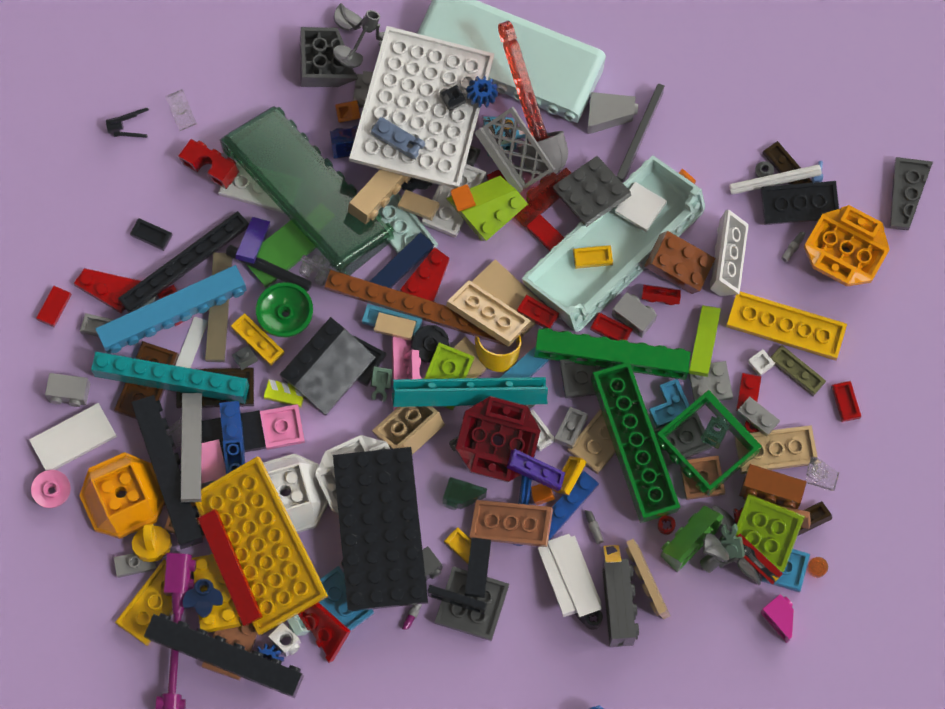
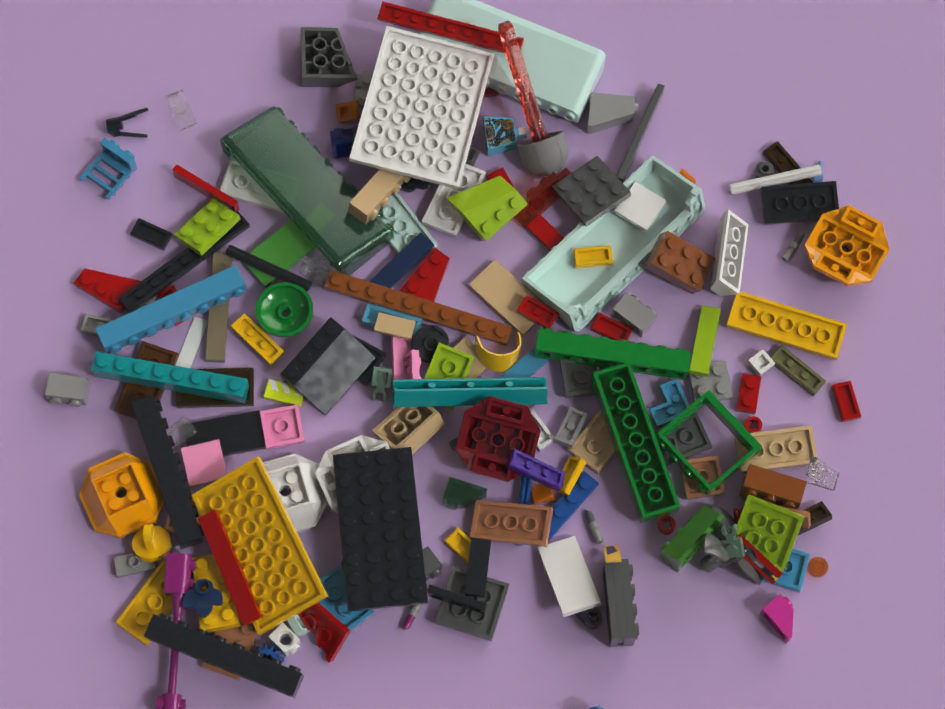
(46, 481): bright pink dish -> none
(54, 306): red tile -> none
(73, 438): white tile -> none
(117, 159): none -> dark azure plate
(191, 447): light grey tile -> none
(197, 155): red arch -> none
(205, 188): none -> red tile
(207, 227): none -> lime plate
(232, 435): blue slope -> none
(244, 357): dark grey plate -> none
(252, 240): dark purple tile -> none
(349, 20): dark grey plant -> none
(397, 138): sand blue plate -> none
(418, 205): tan tile -> none
(442, 27): none -> red tile
(453, 97): black tile -> none
(462, 198): orange slope -> none
(482, 91): blue gear -> none
(488, 313): tan plate -> none
(500, 155): light grey fence -> none
(574, 575): white sticker -> none
(643, 572): tan plate -> none
(661, 294): red plate -> none
(713, 437): clear green brick -> none
(758, 416): light grey plate -> none
(908, 186): dark grey wing -> none

